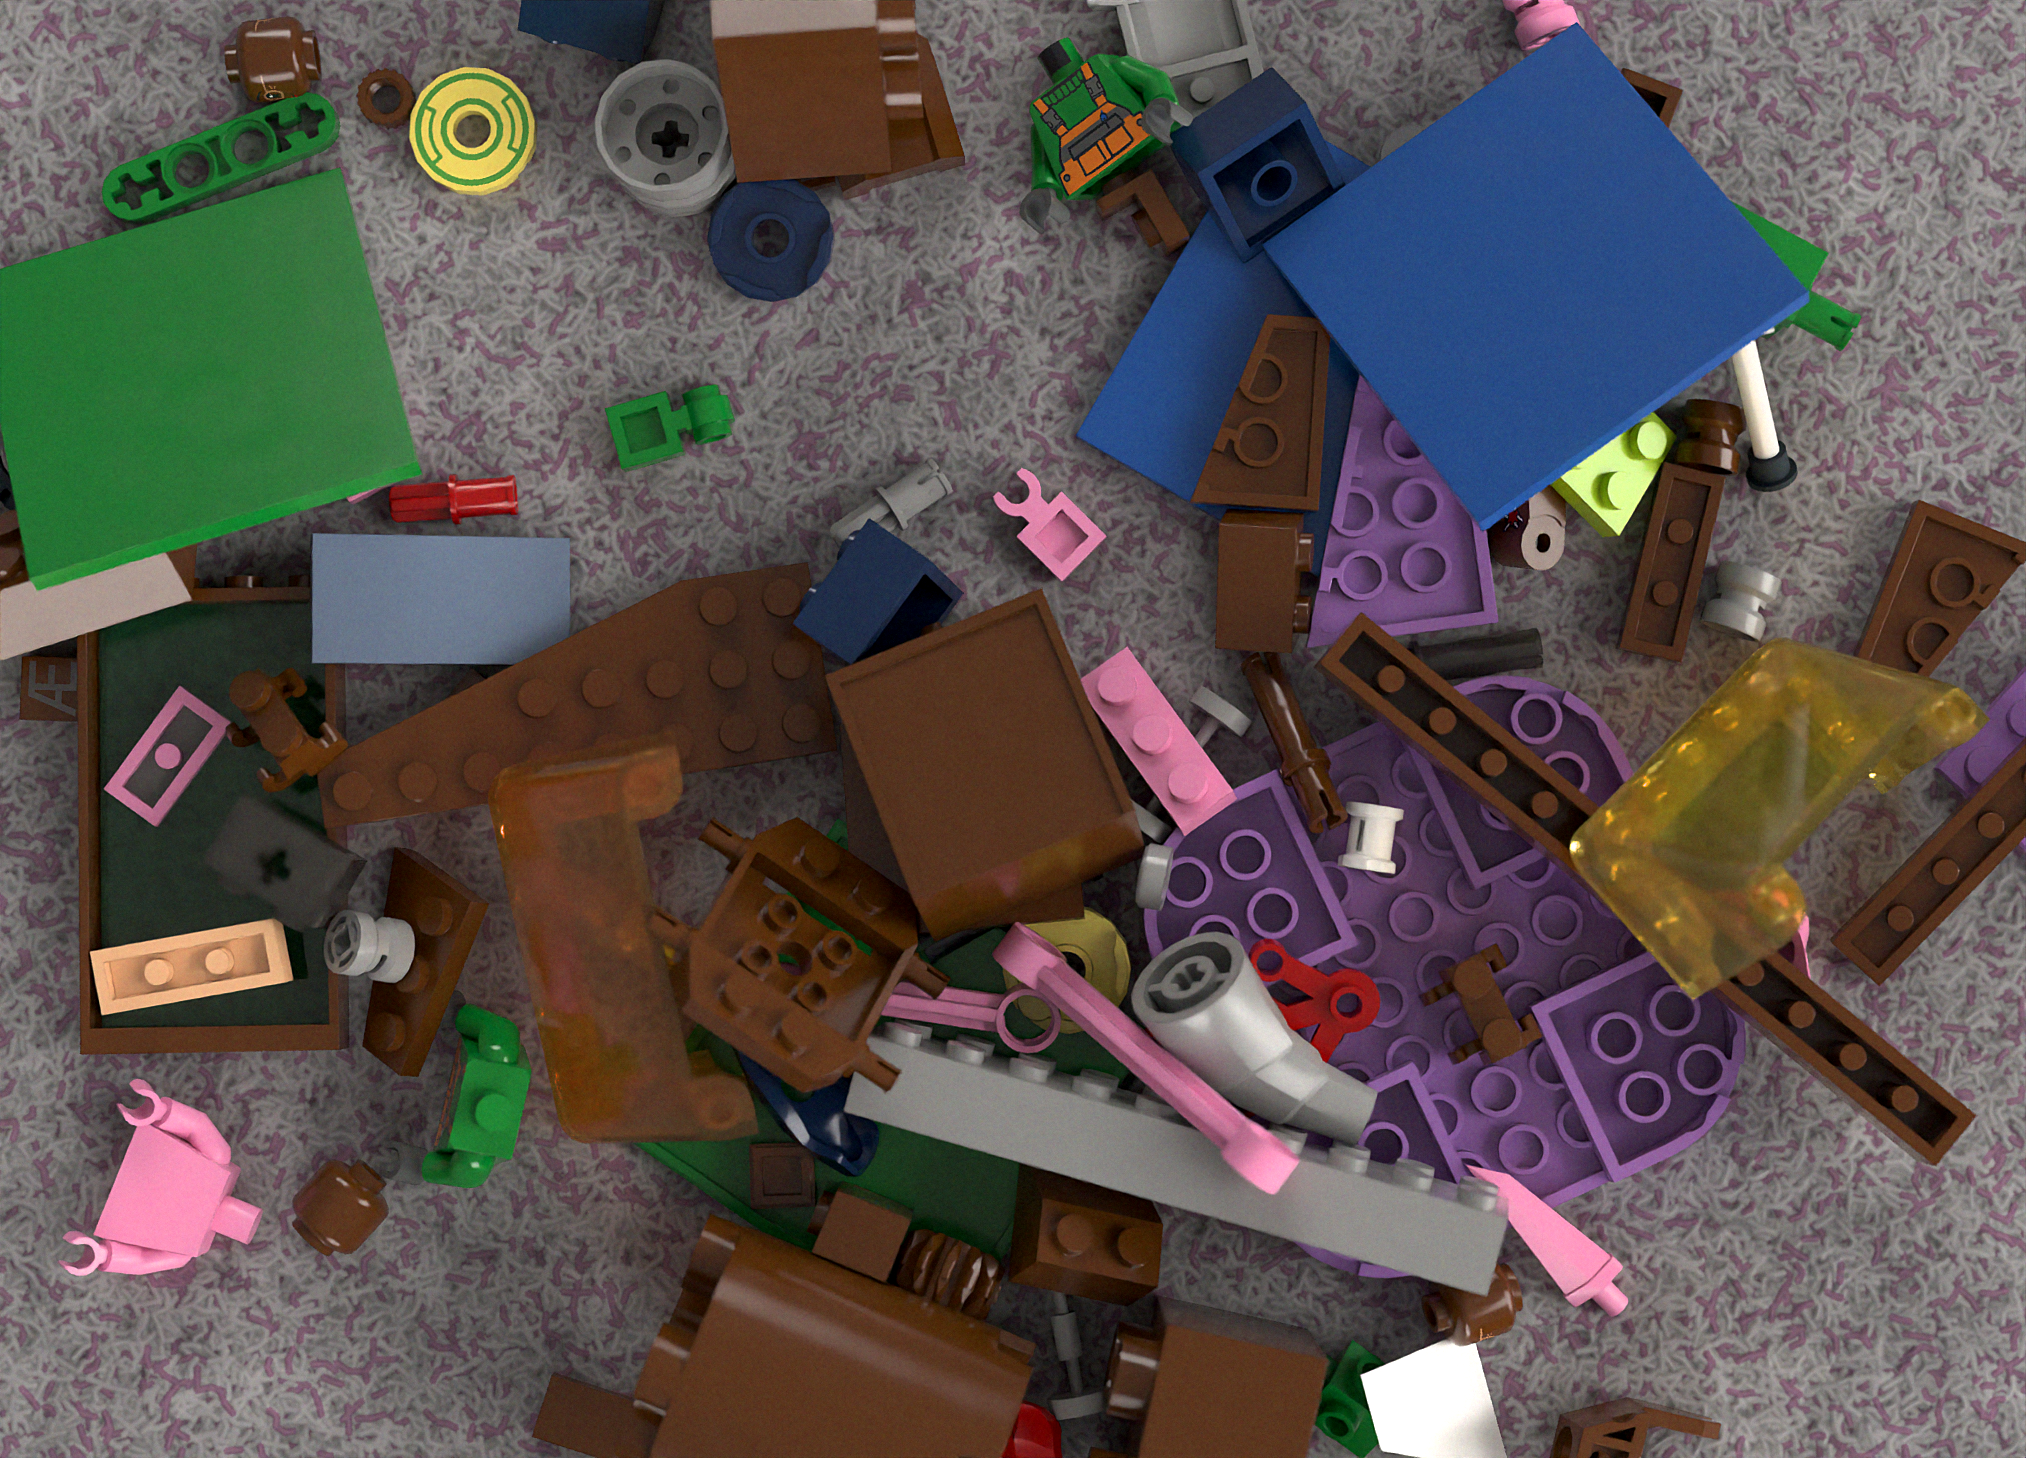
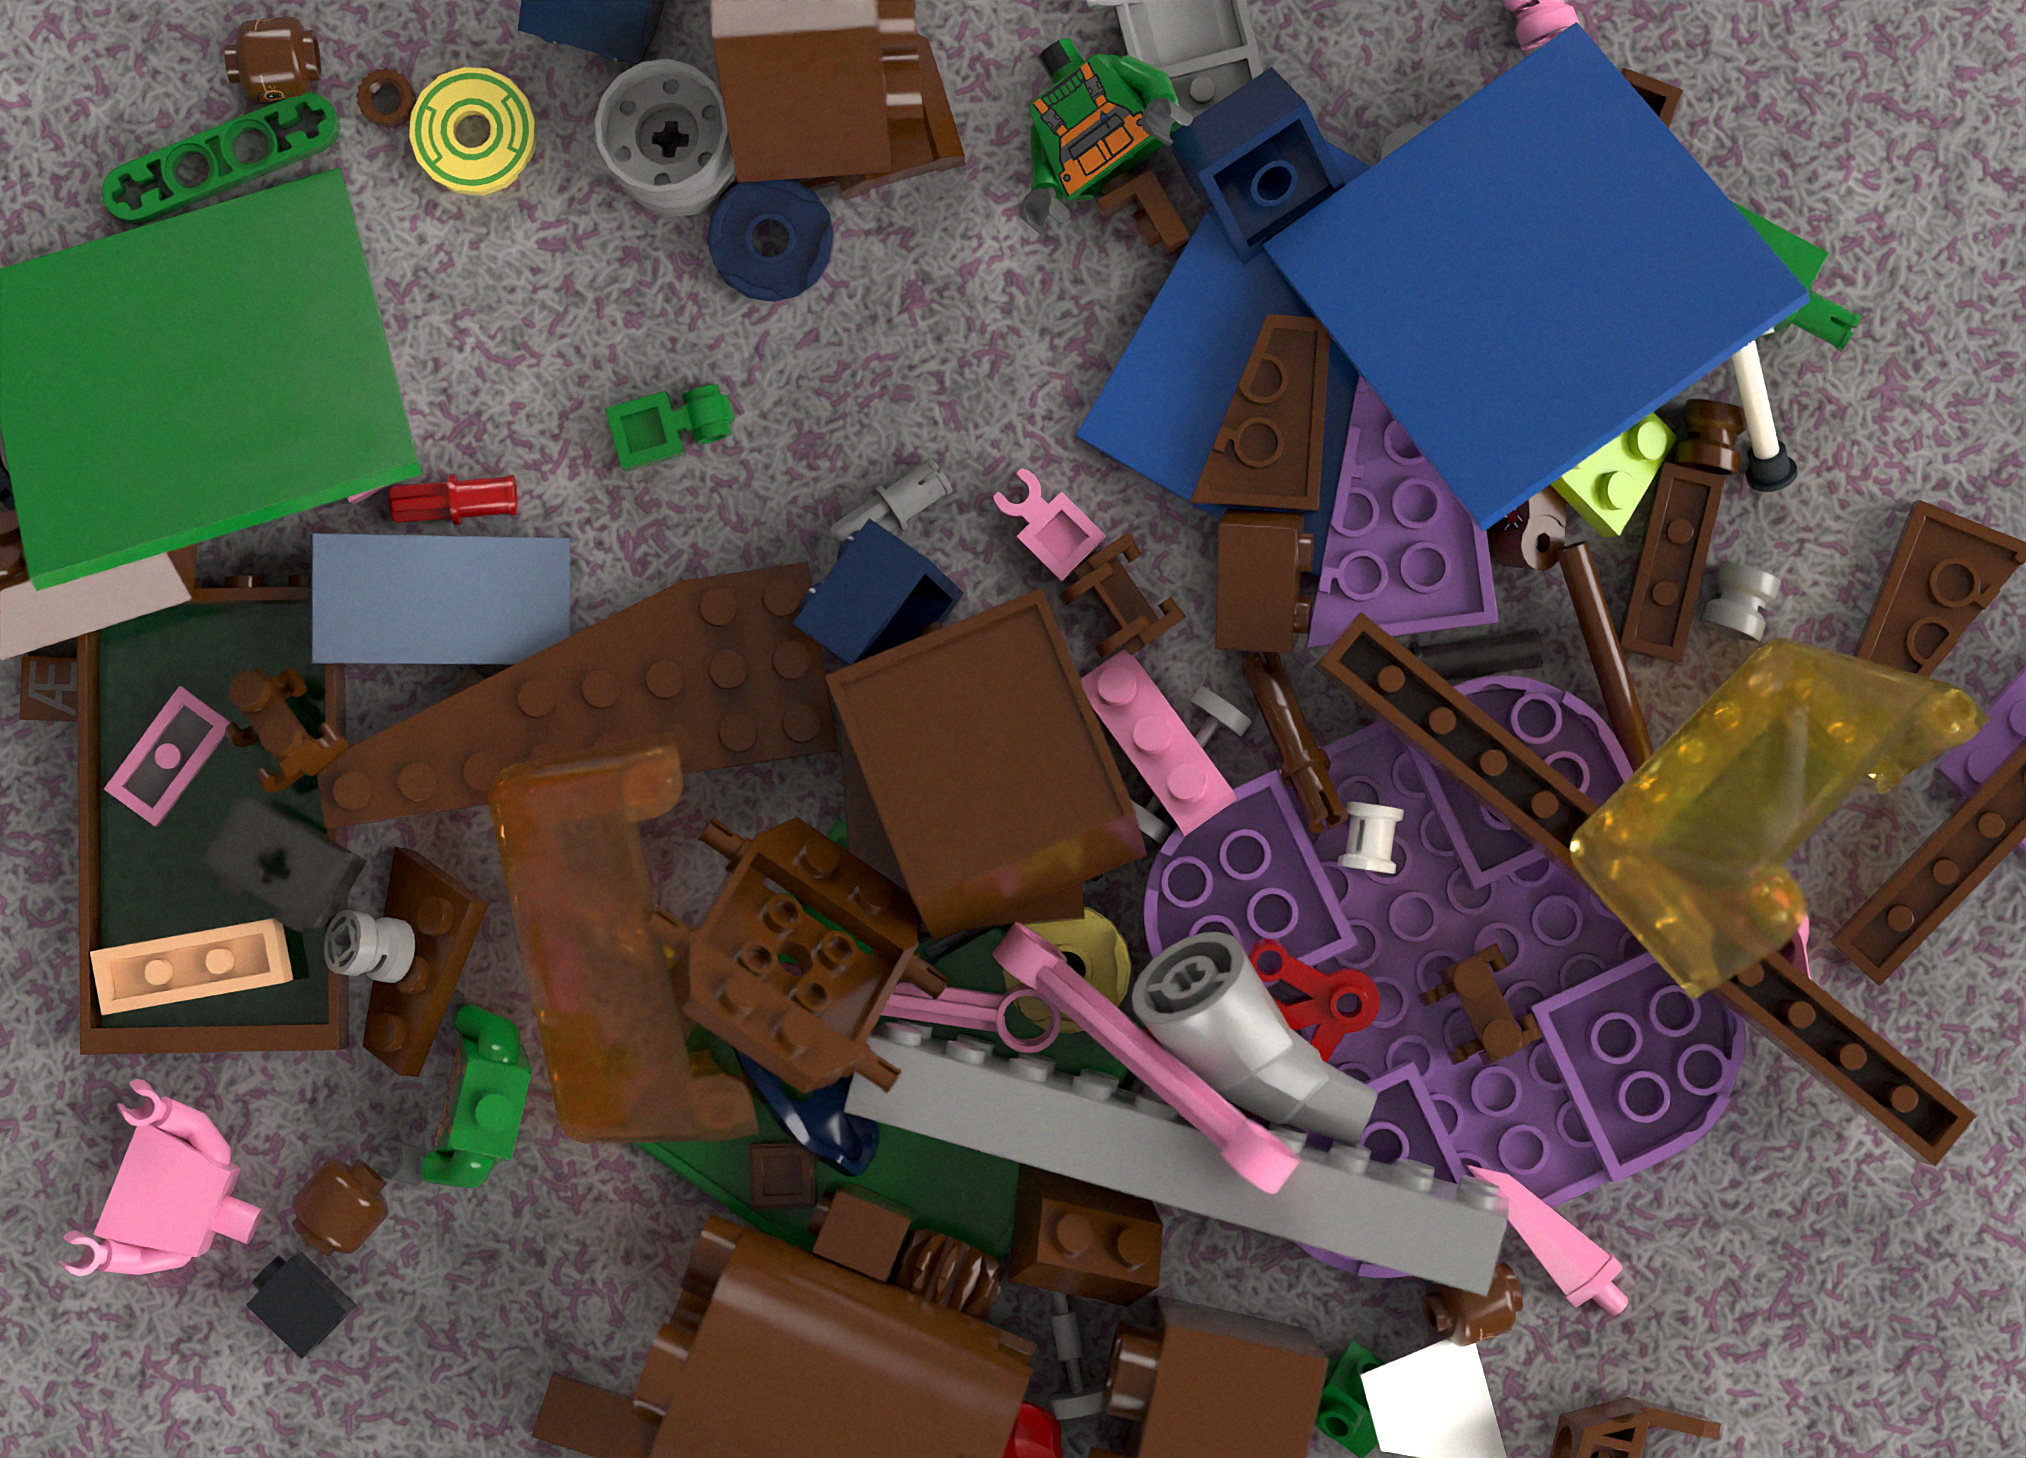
(299, 1302): none -> black brick
(1122, 599): none -> reddish brown piece
(1154, 877): light grey tile -> none
(1605, 653): none -> reddish brown piece

